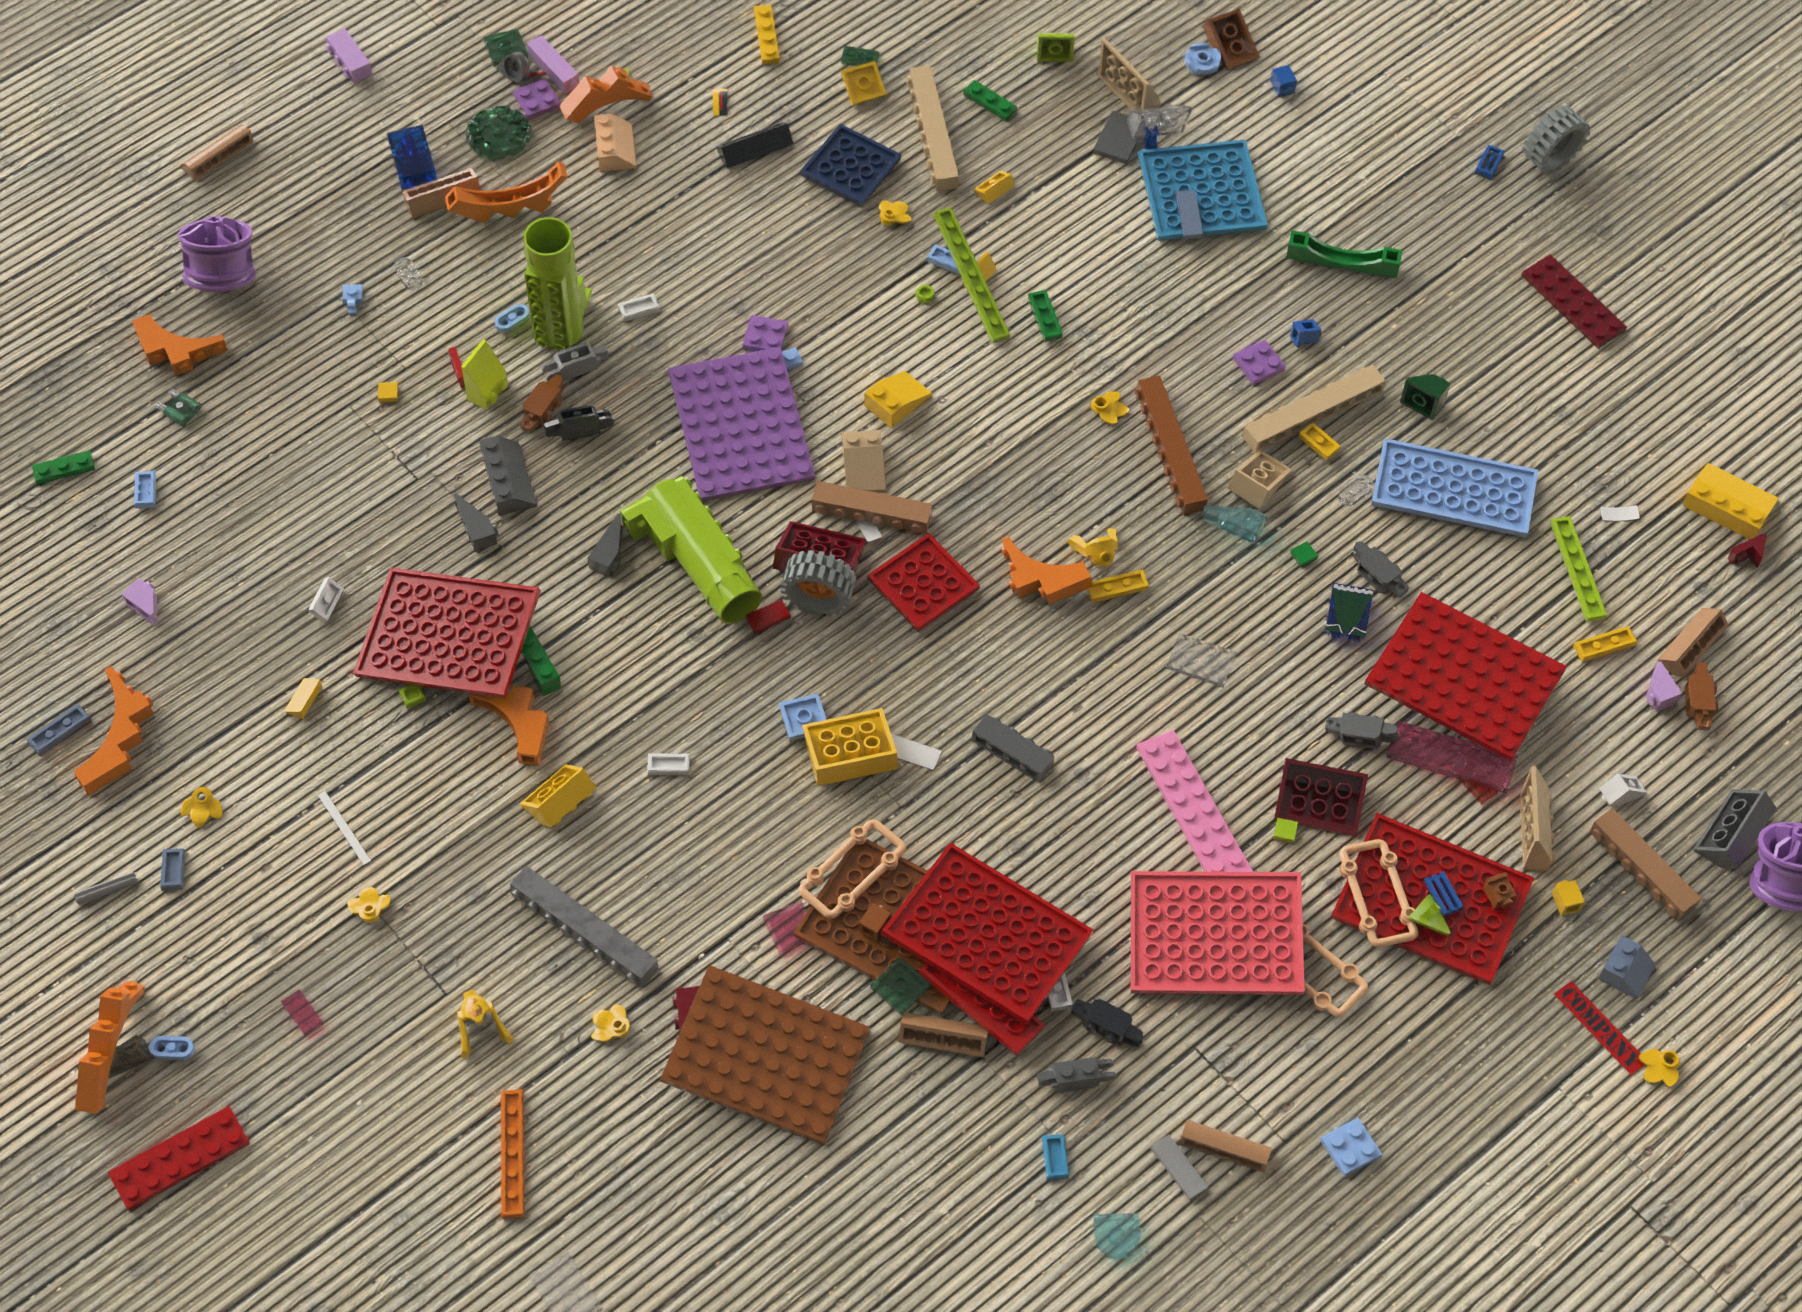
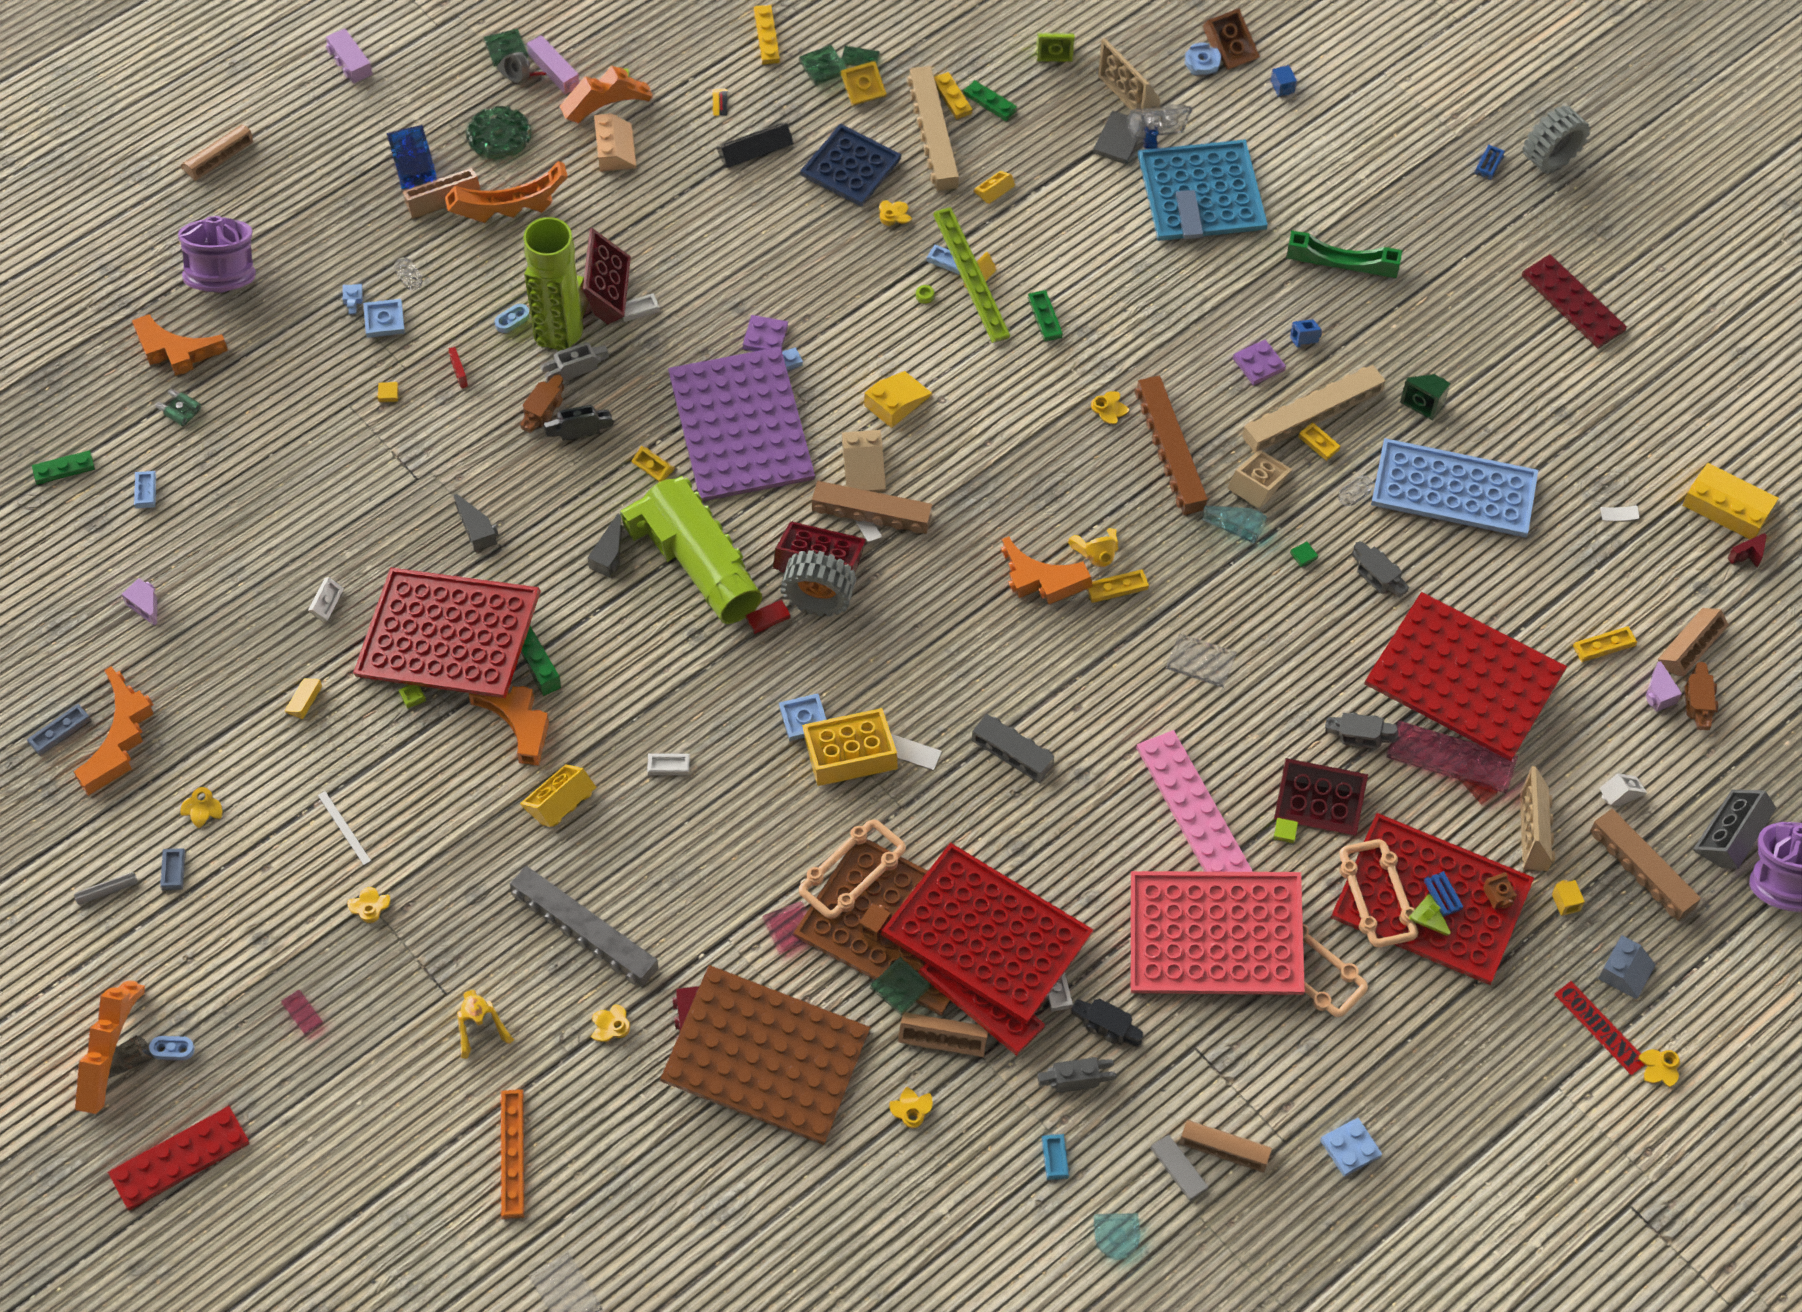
(384, 318): none -> light blue plate
(483, 376): neon yellow slope -> none
(507, 475): dark grey slope -> none
(537, 99): medium lavender plate -> none
(606, 278): none -> dark red slope
(652, 464): none -> yellow slope
(822, 64): none -> clear green plate
(911, 1105): none -> yellow plate
(923, 582): red plate -> none
(952, 96): none -> yellow plate
(1348, 612): slope -> none
(1578, 569): lime plate -> none

